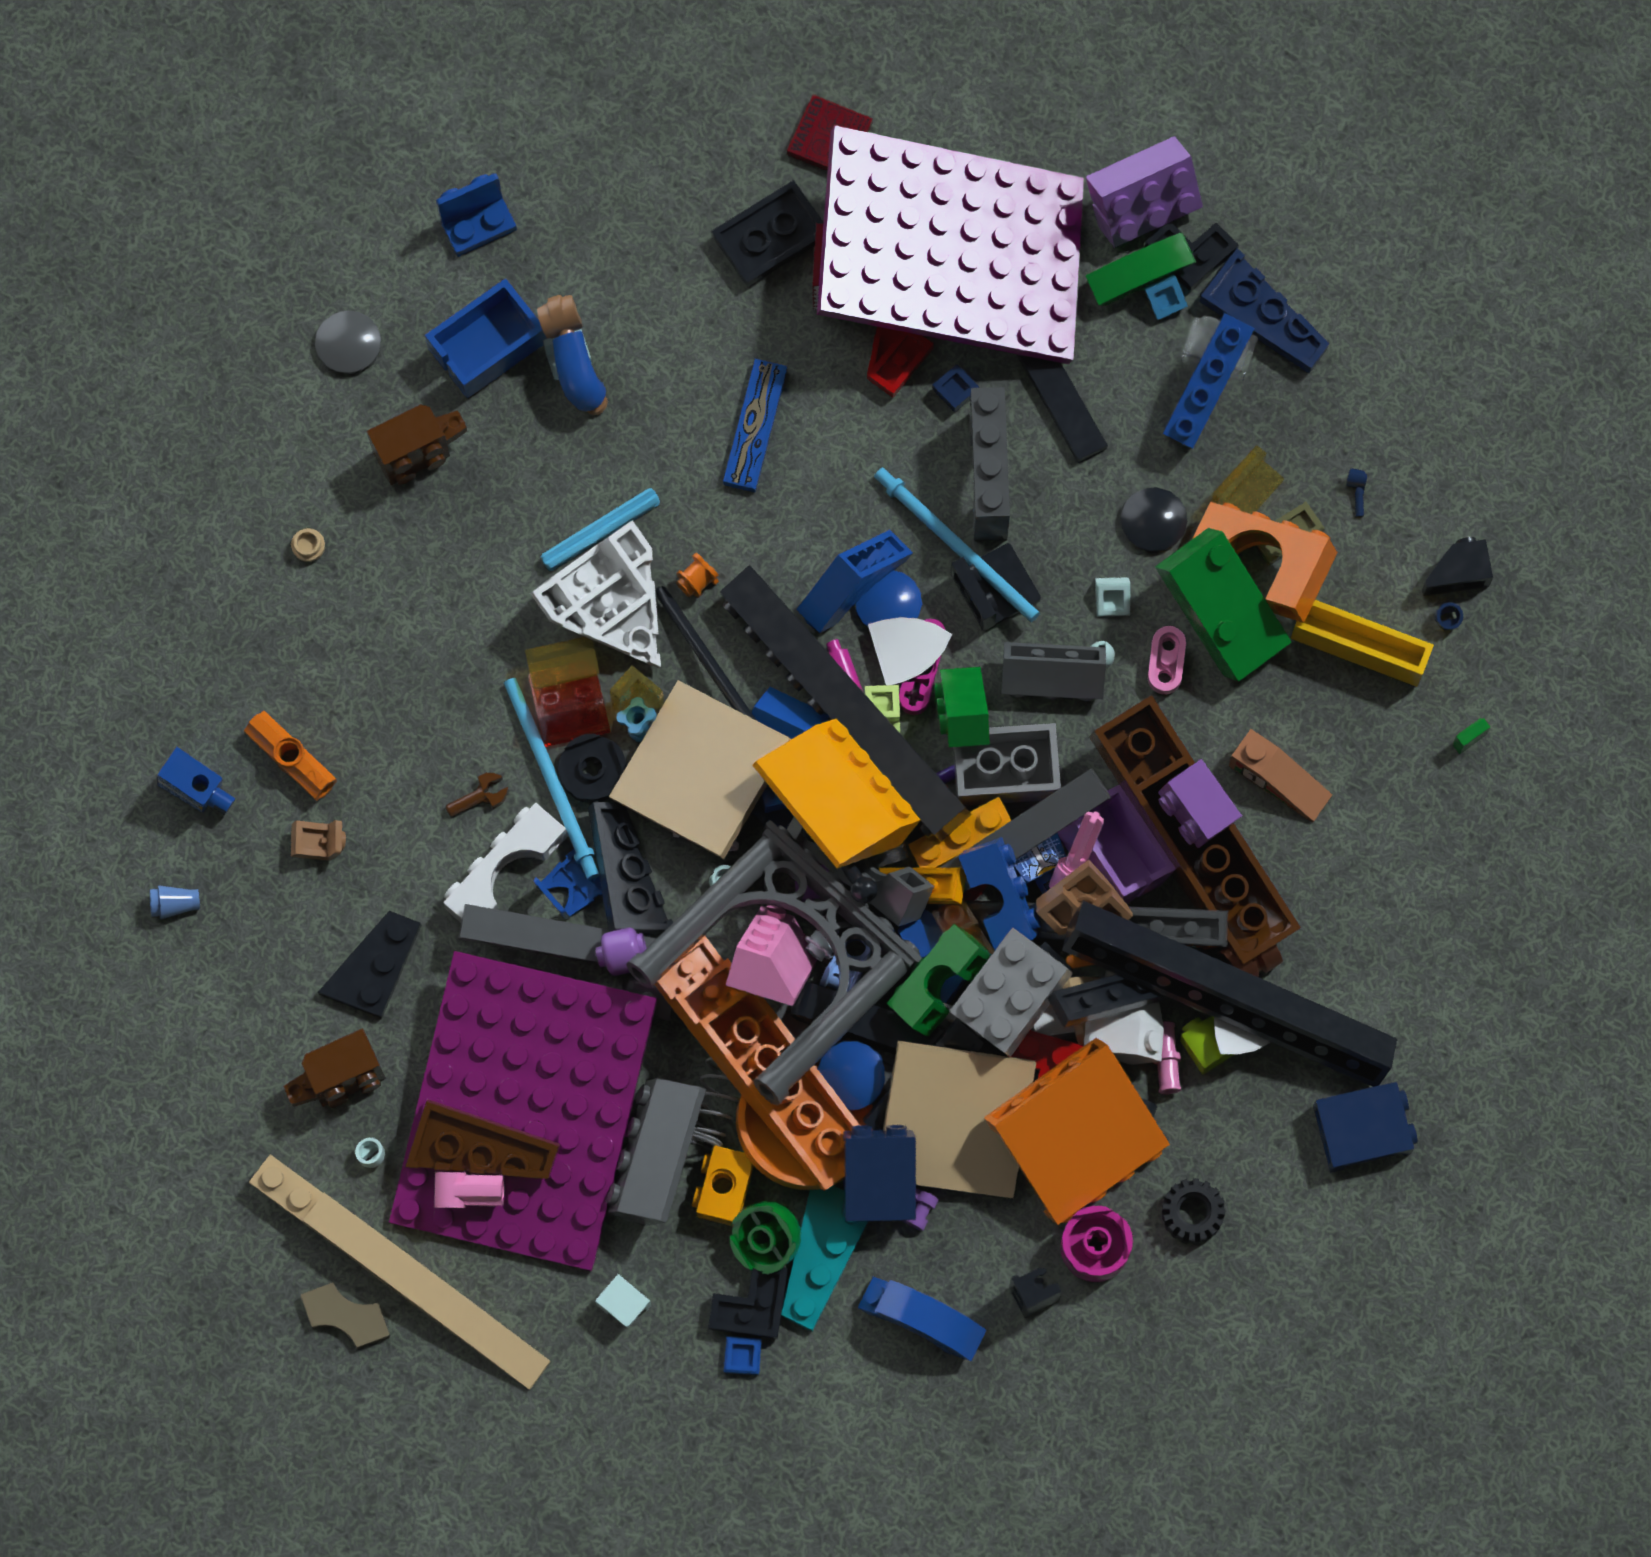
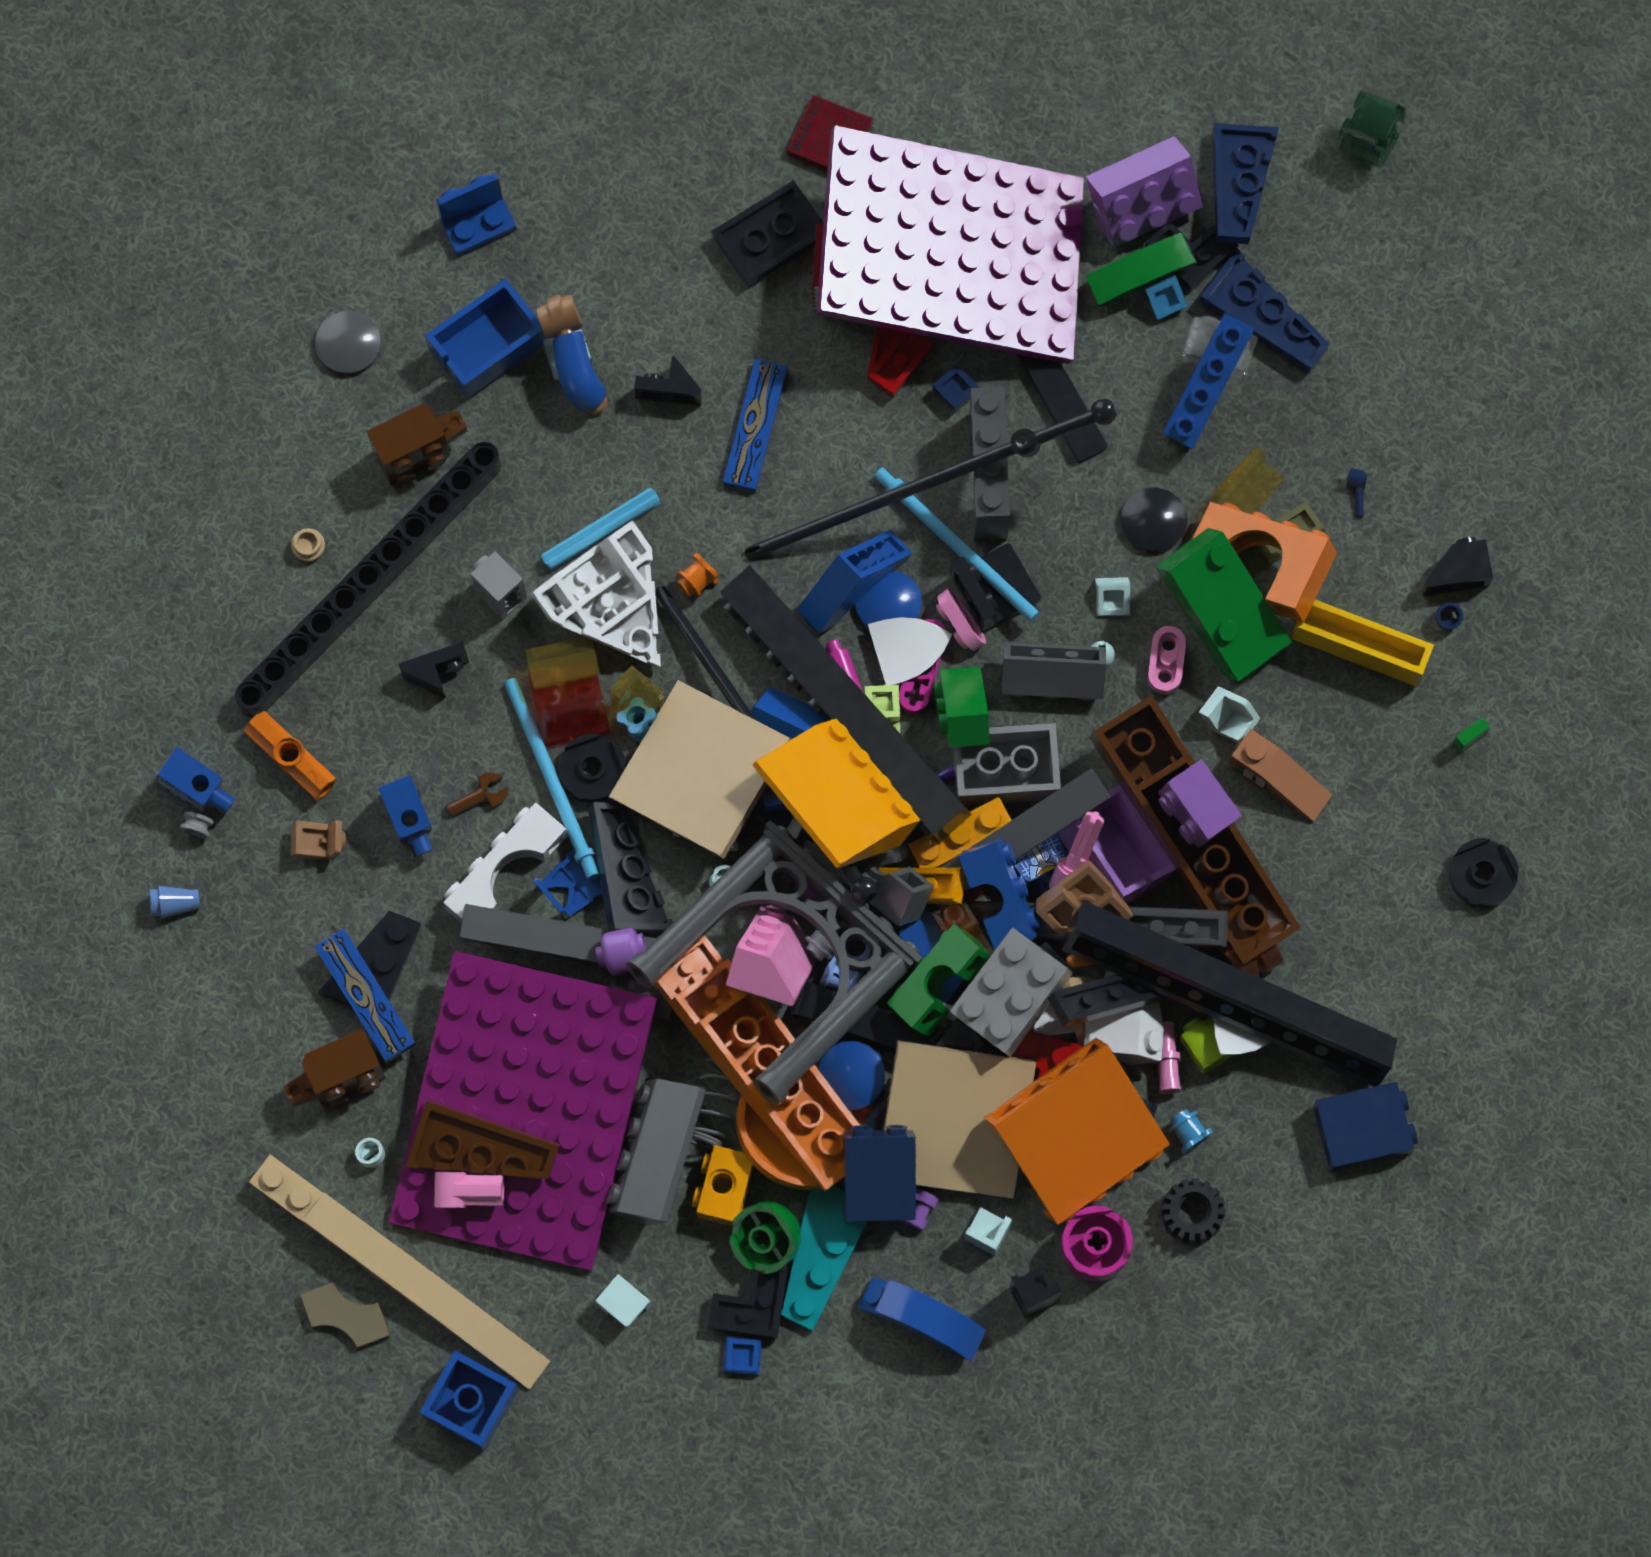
(196, 824): none -> light grey bush
(364, 594): none -> black beam
(365, 995): none -> blue tile
(401, 800): none -> blue torso
(425, 668): none -> black slope
(469, 1400): none -> blue brick
(498, 584): none -> light grey brick
(677, 389): none -> black slope
(954, 610): none -> bright pink plate
(987, 1231): none -> light aqua panel
(1101, 412): none -> black bar
(1189, 1130): none -> dark azure brick
(1229, 715): none -> light aqua panel
(1239, 175): none -> dark blue wing
(1372, 129): none -> clear green brick
(1490, 855): none -> black plate

